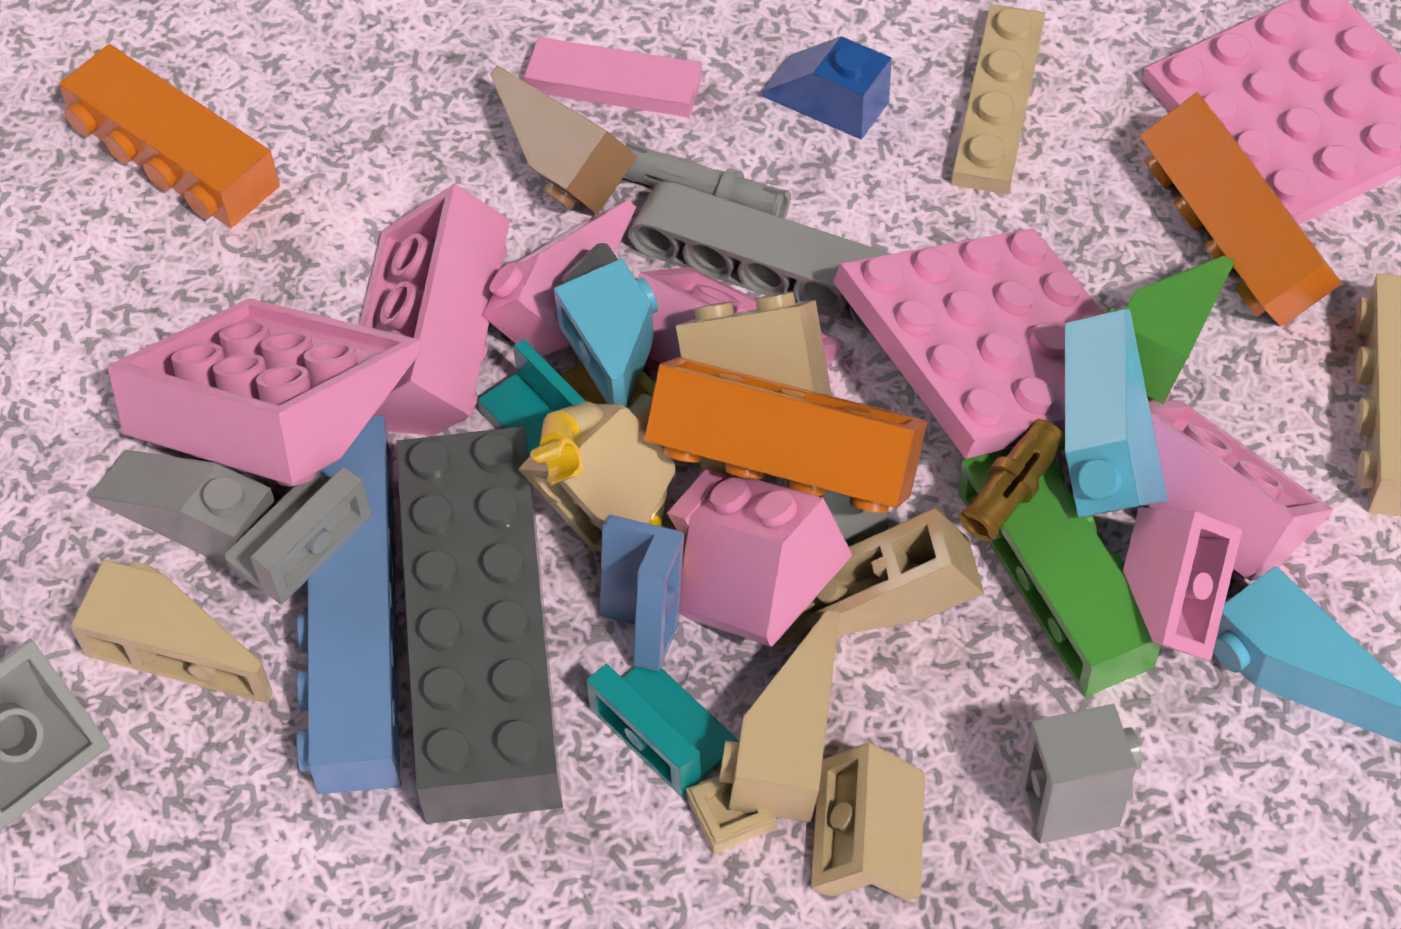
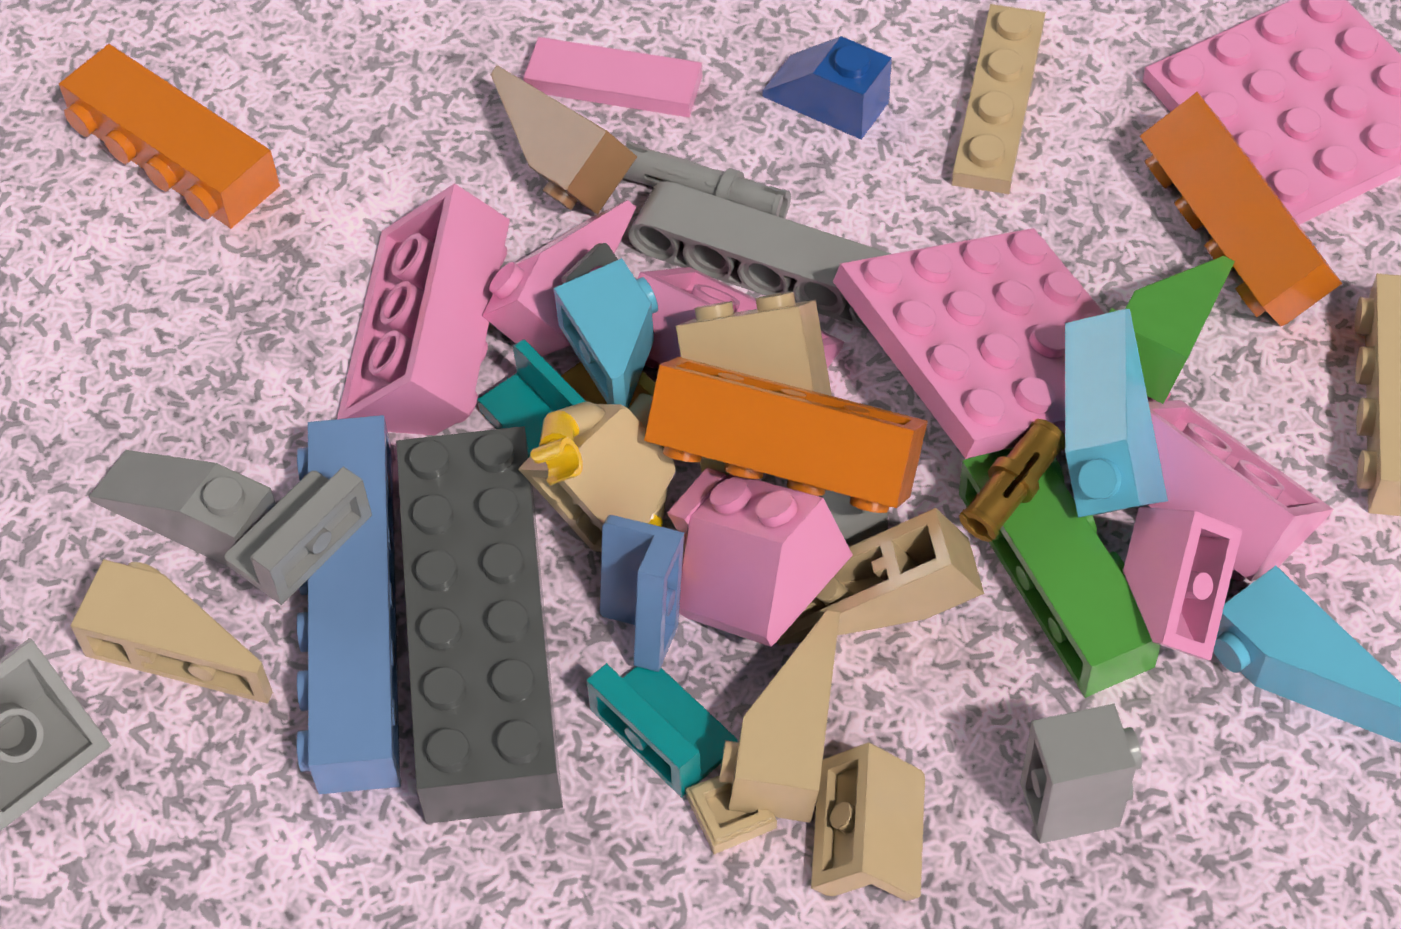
(261, 388): bright pink slope -> none

